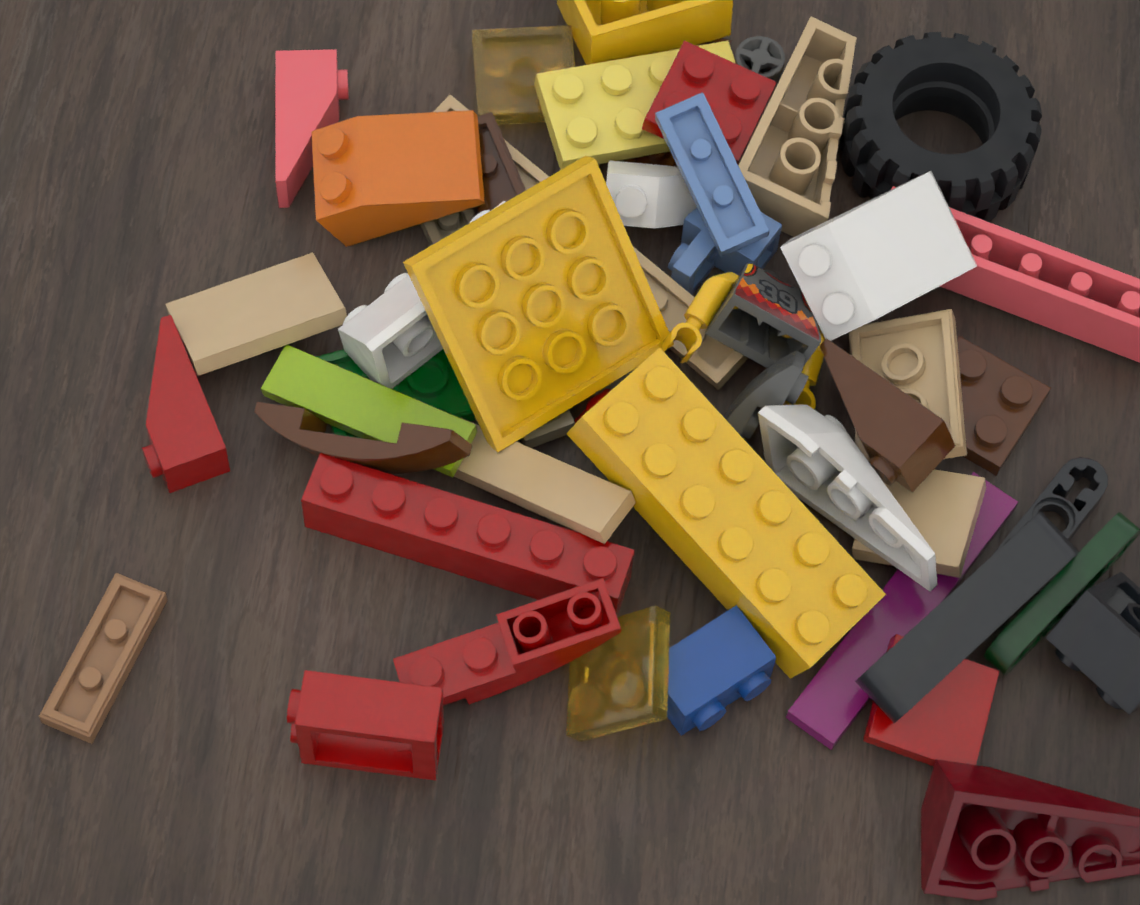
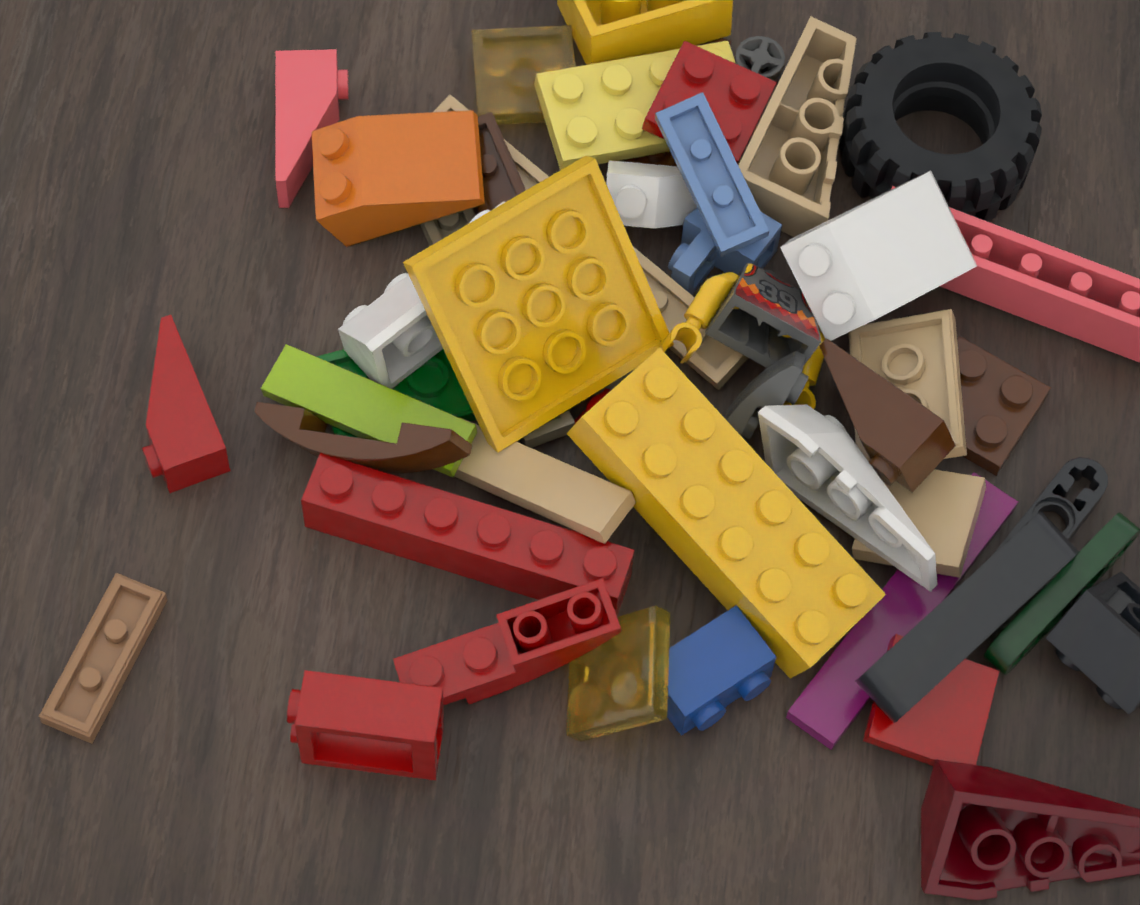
(256, 313): tan tile -> none

